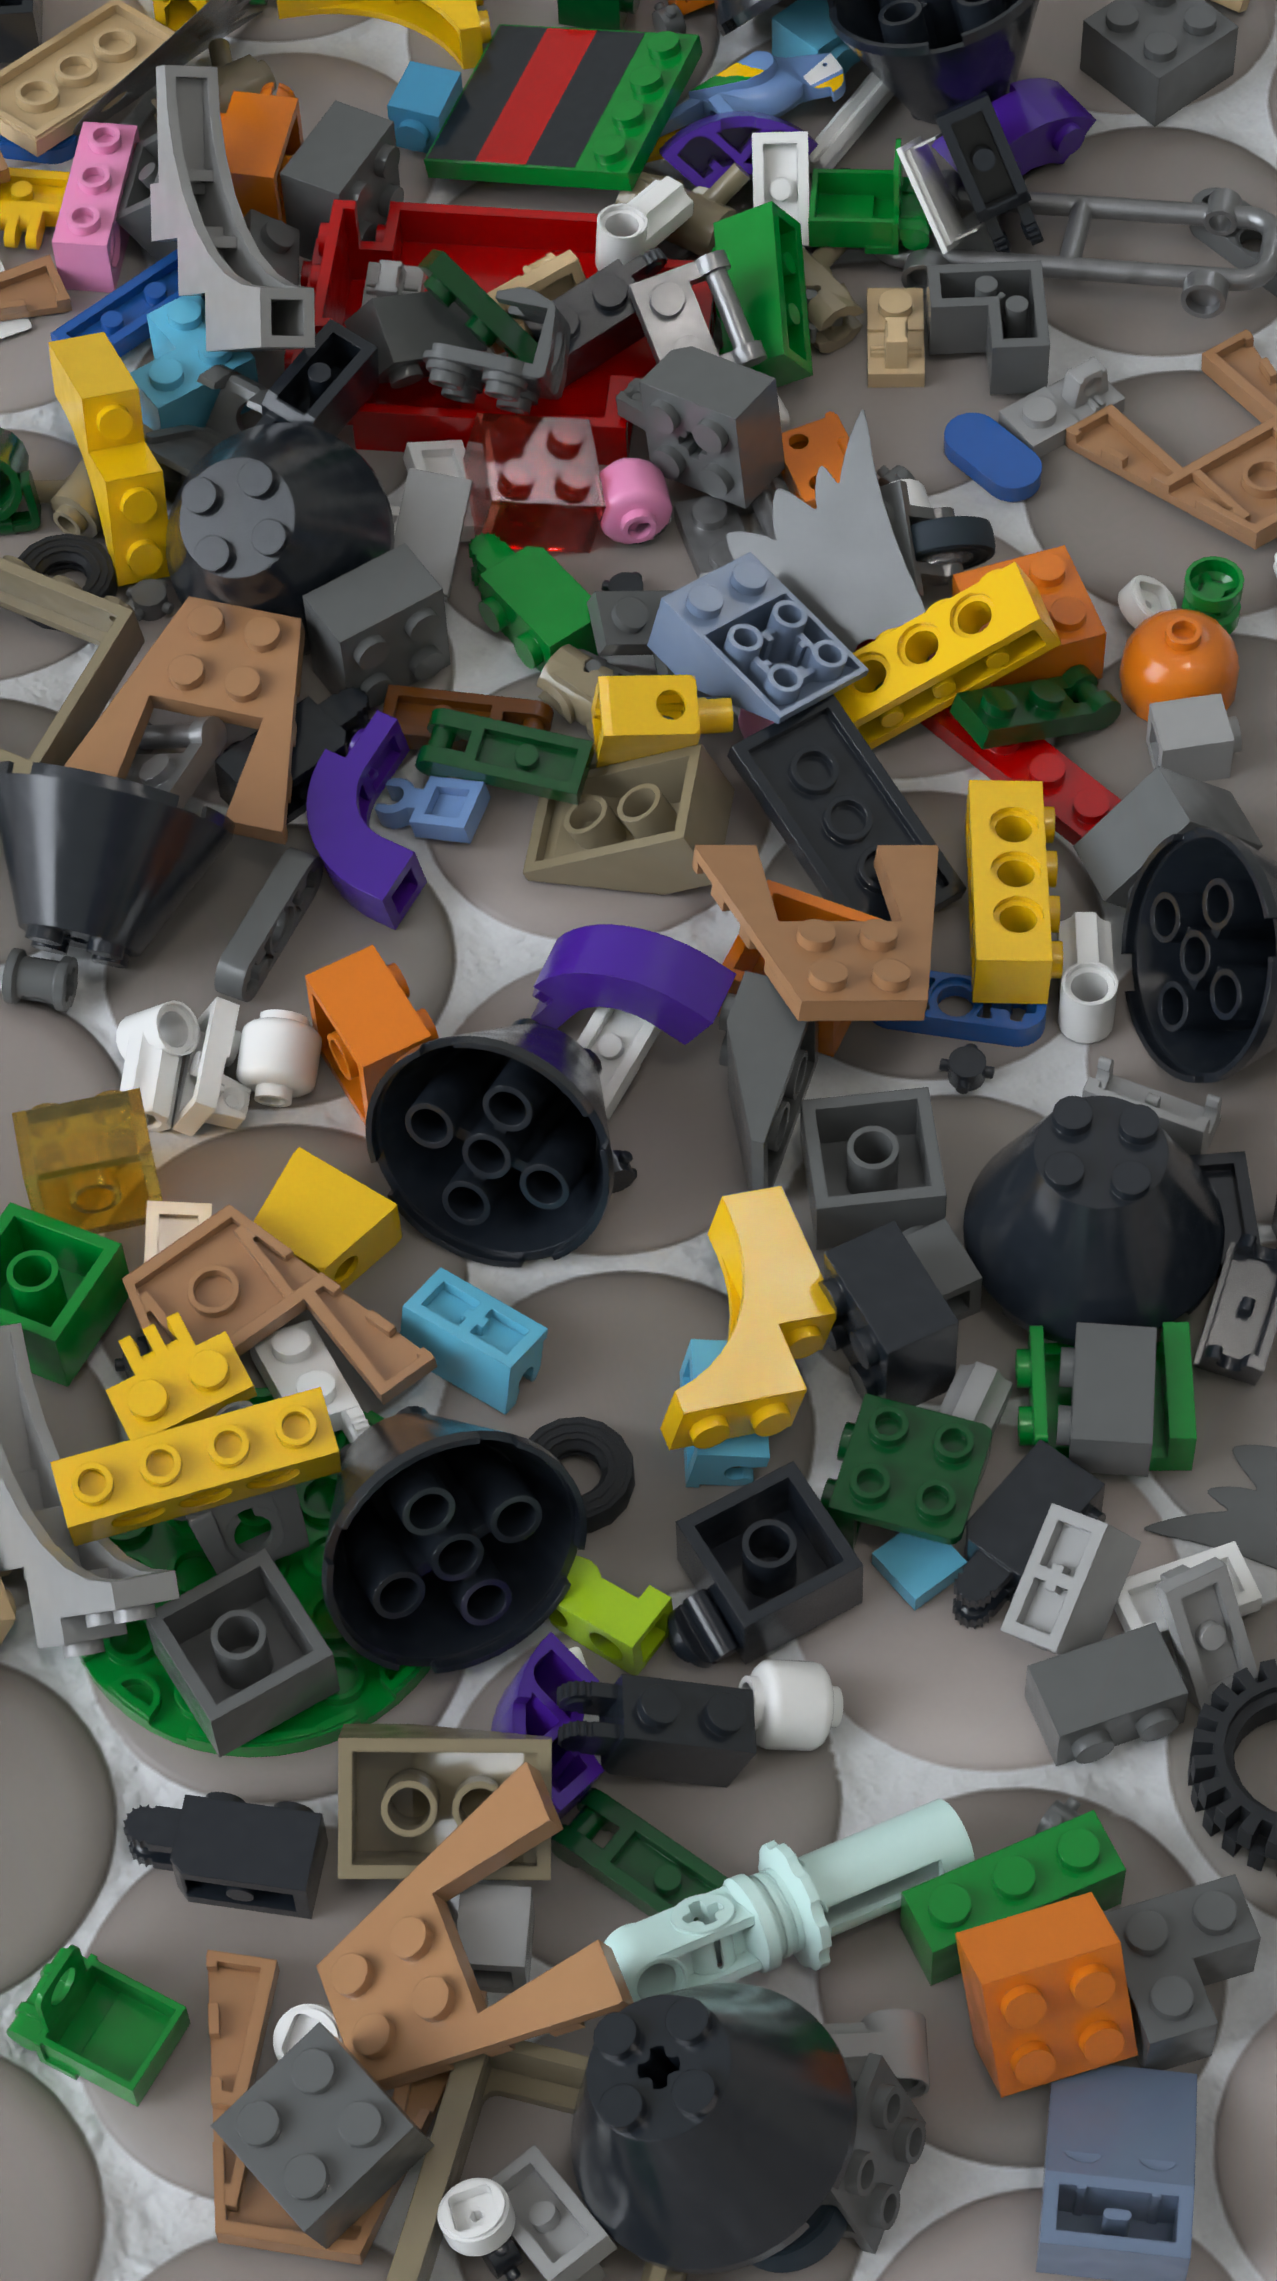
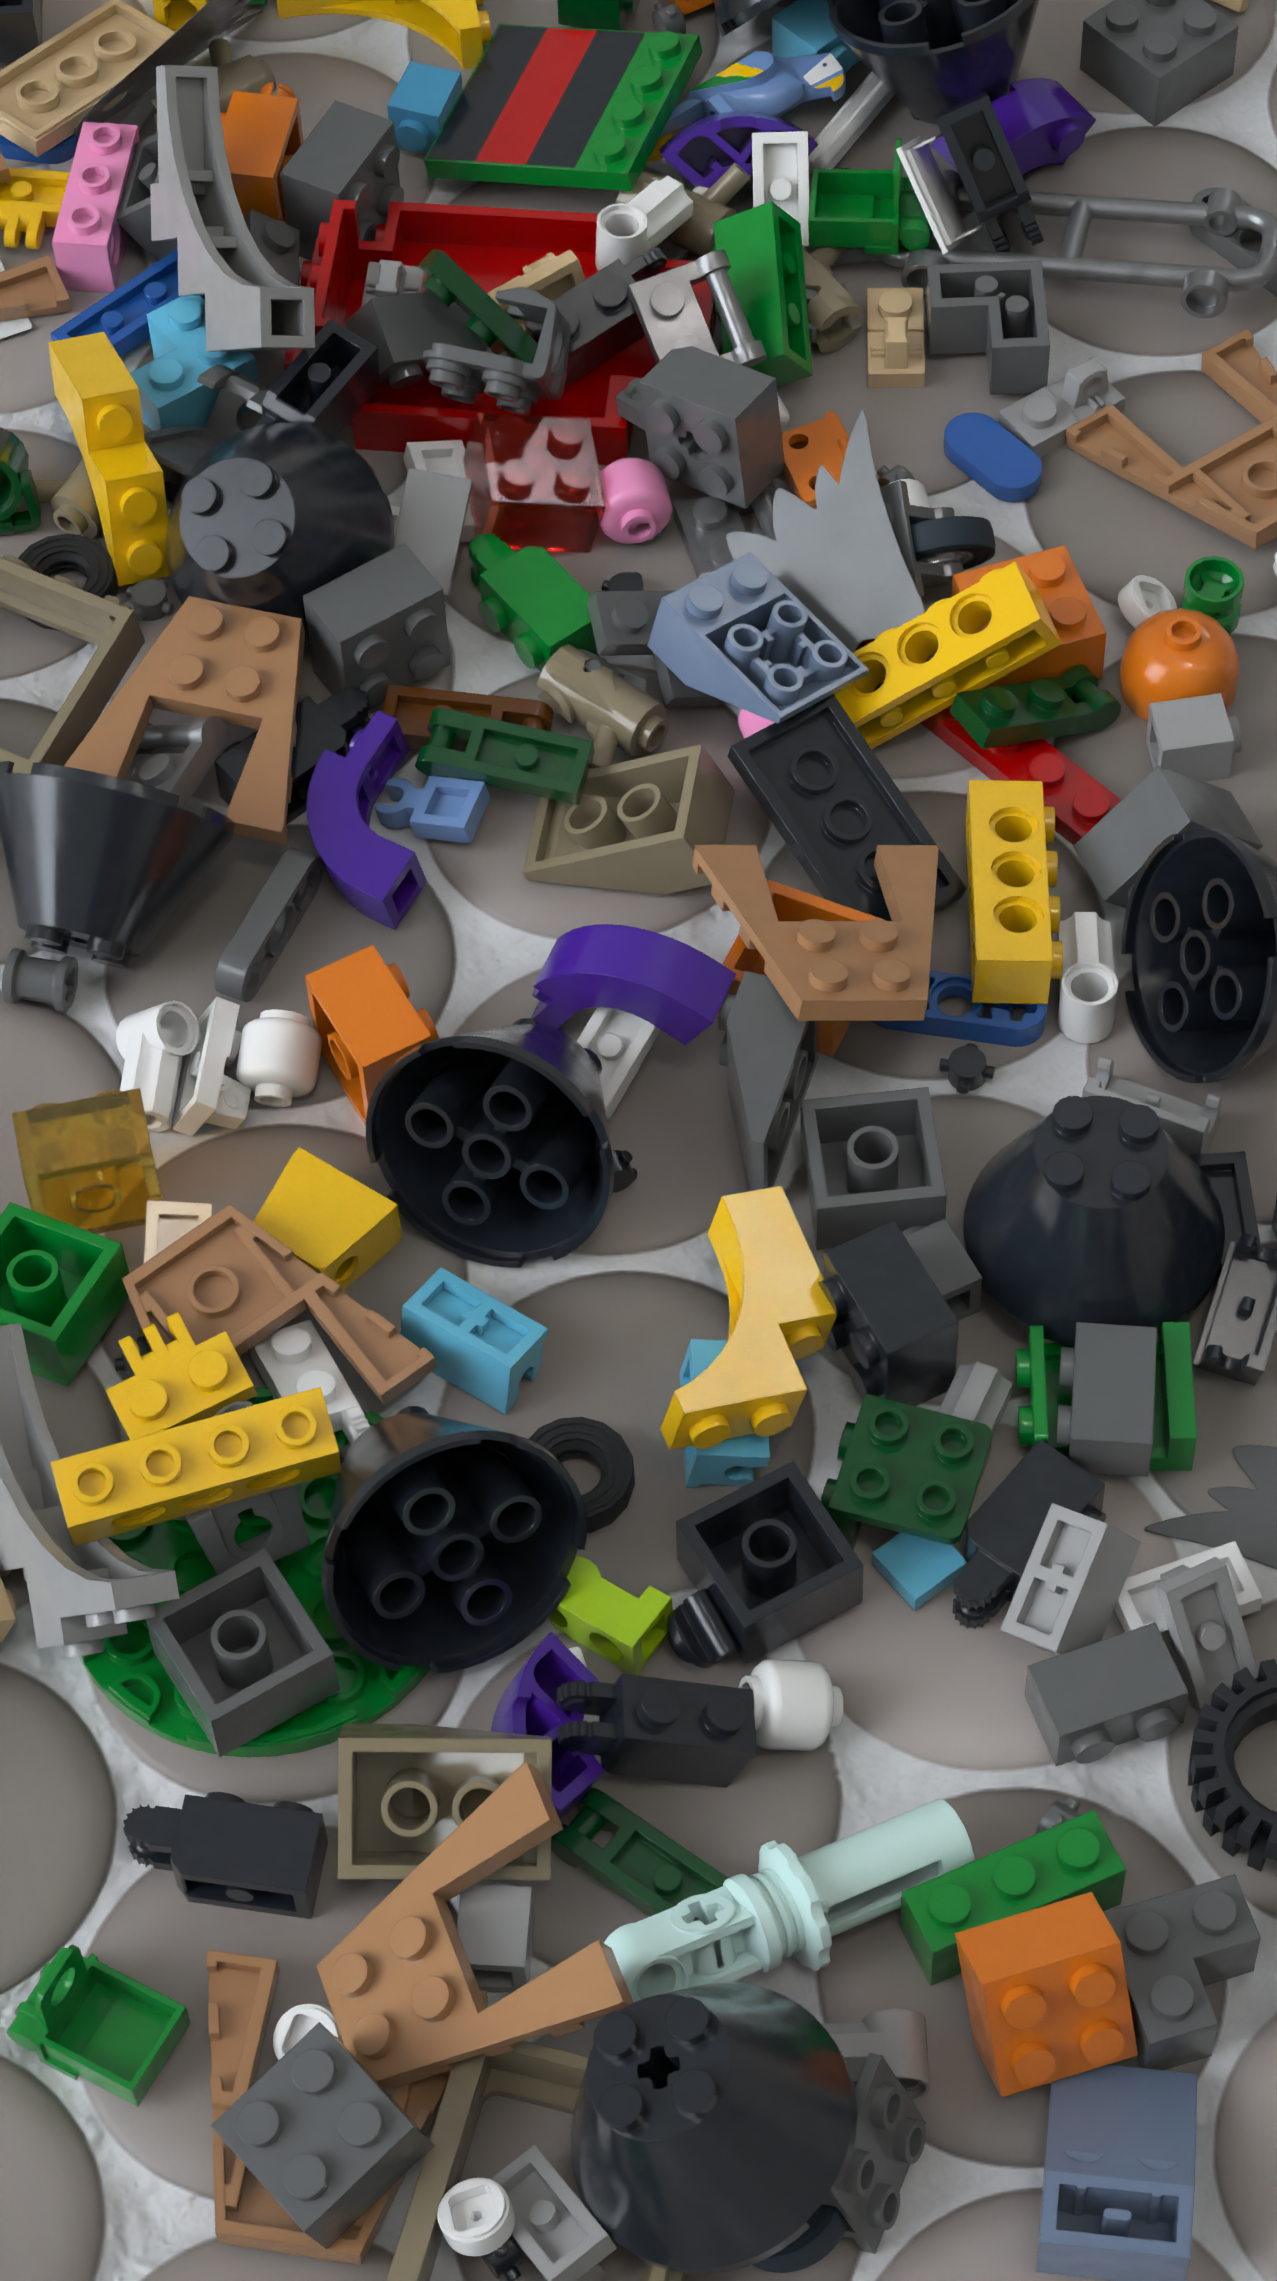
(631, 712): yellow torso -> none

